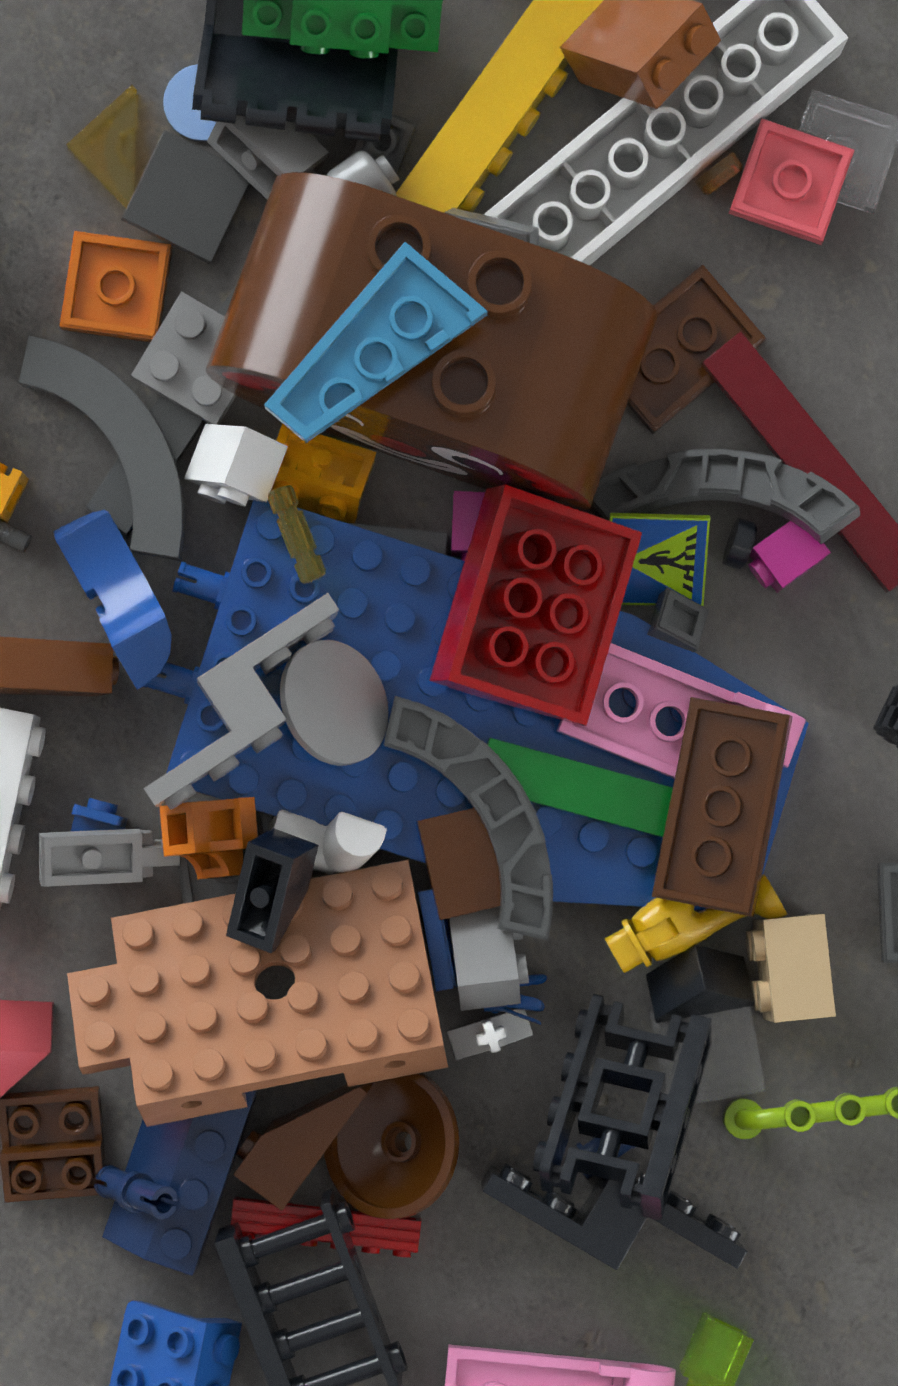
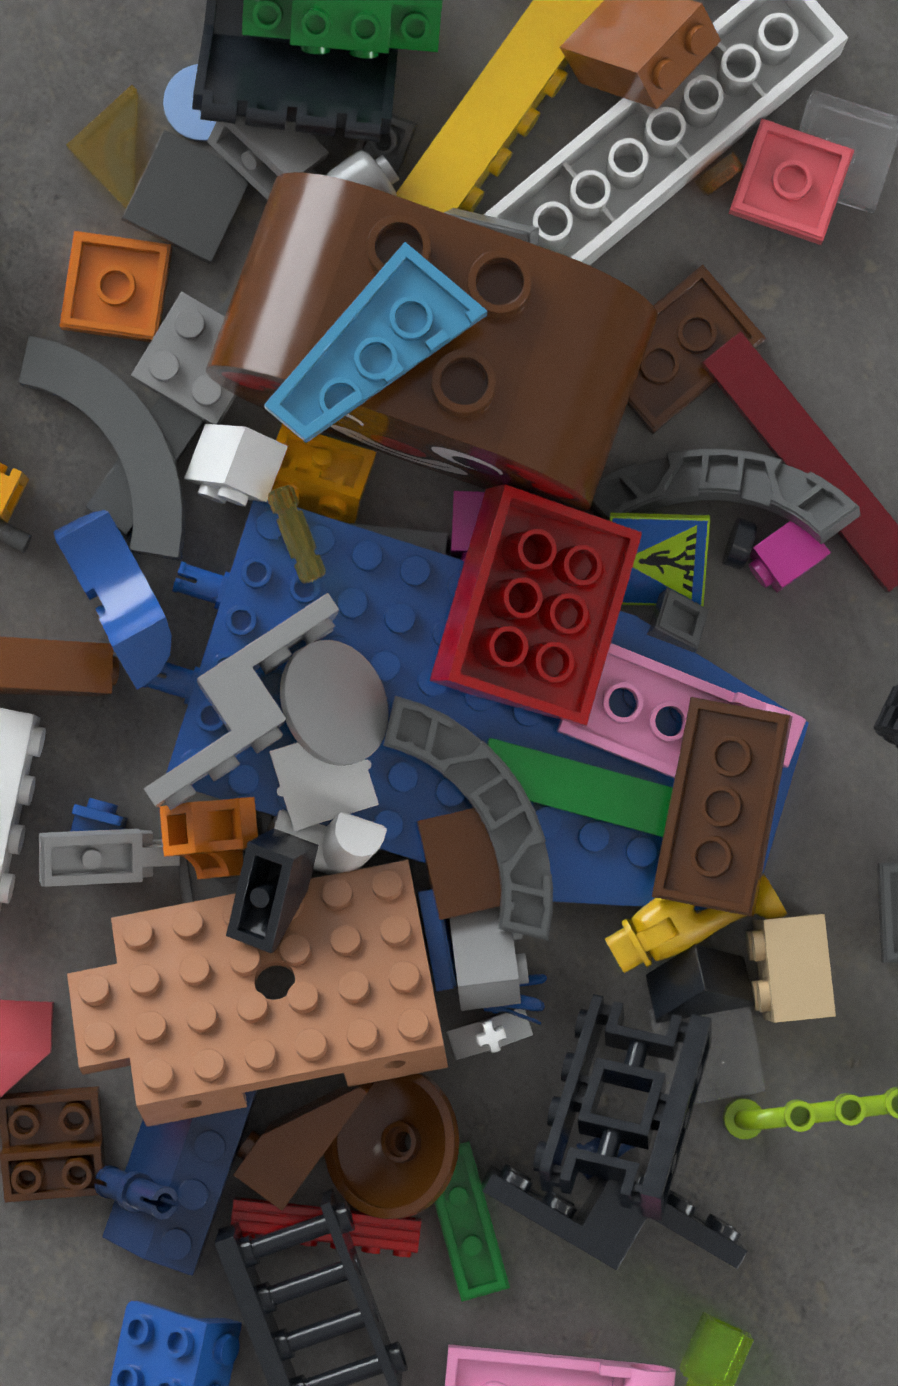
(318, 789): none -> white piece
(470, 1231): none -> green tile

